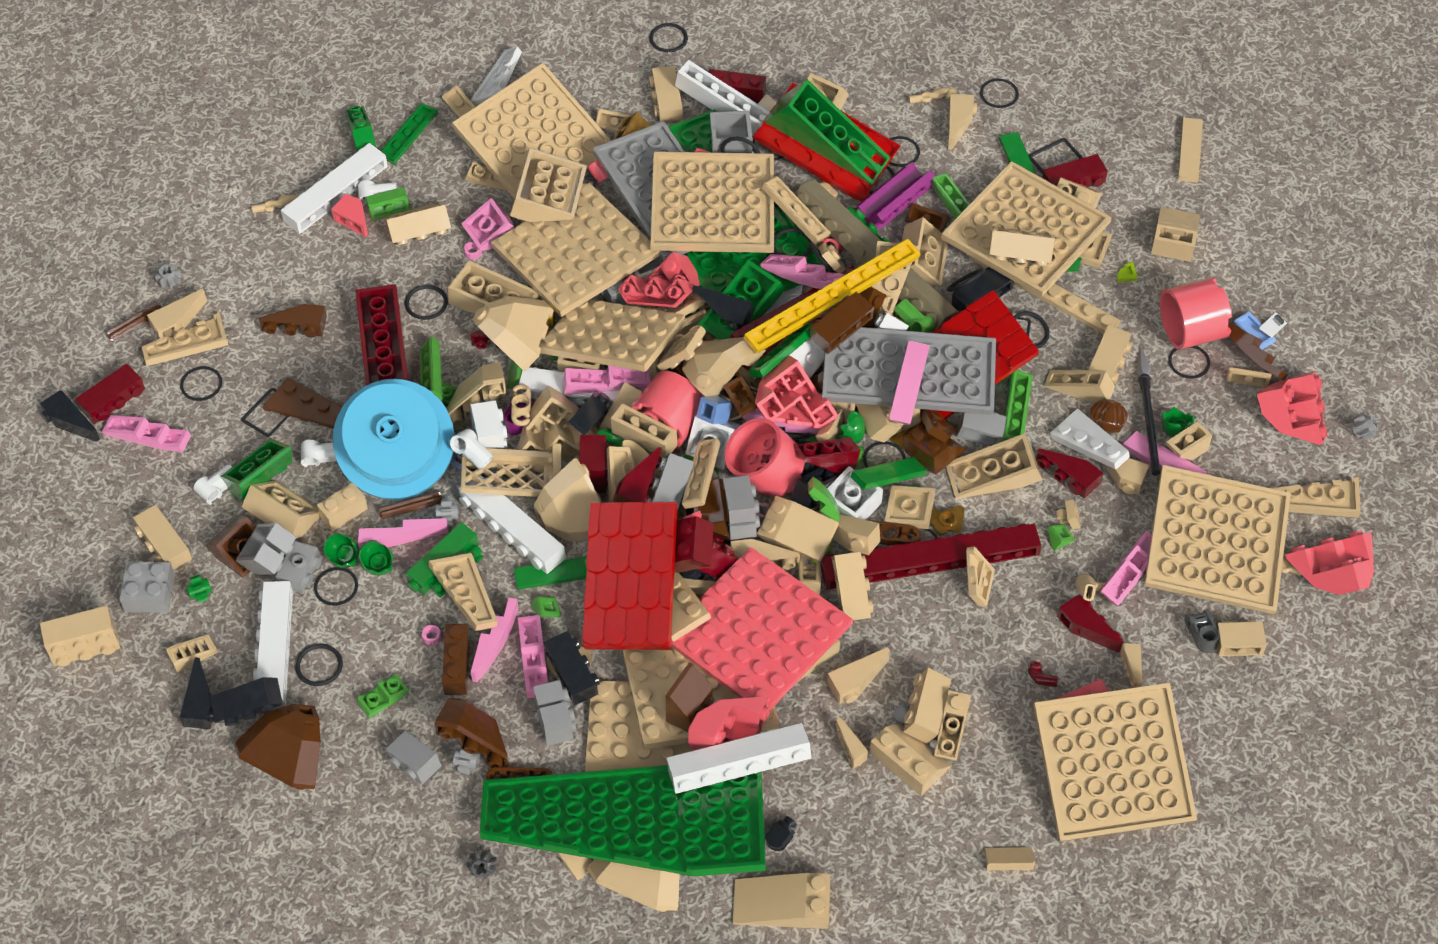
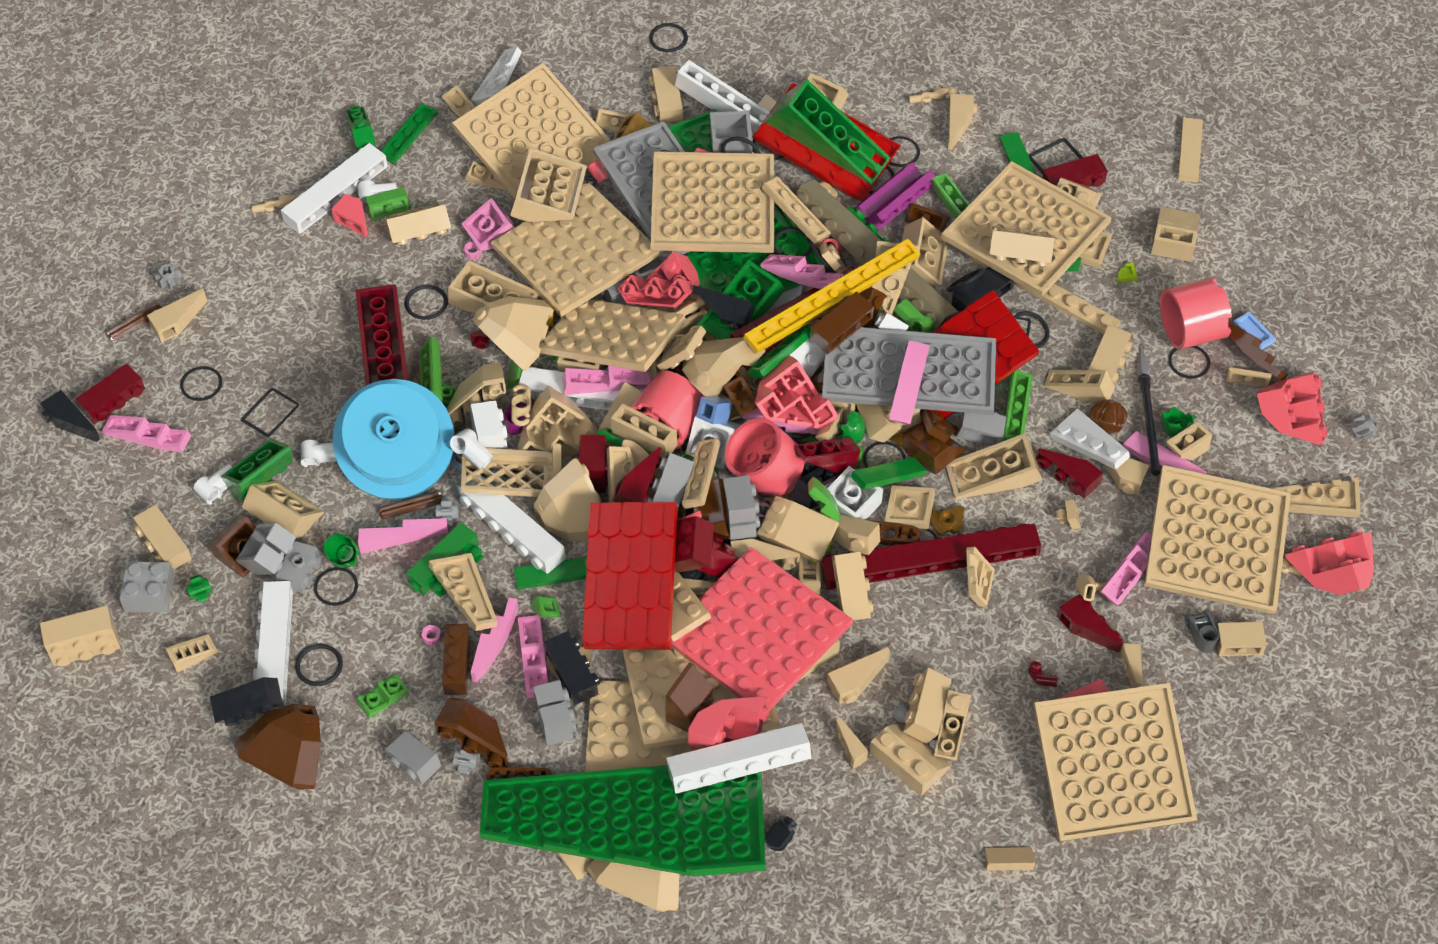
(197, 705): black slope -> none
(198, 339): tan wing -> none
(303, 403): reddish brown wing -> none
(308, 316): reddish brown slope -> none
(342, 506): tan brick -> none
(376, 558): green hair -> none
(482, 857): flat silver gear -> none
(590, 412): black slope -> none
(747, 84): dark red brick -> none
(783, 901): tan slope -> none
(999, 106): black piece -> none
(1057, 538): bright green slope -> none
(1273, 325): white sticker -> none

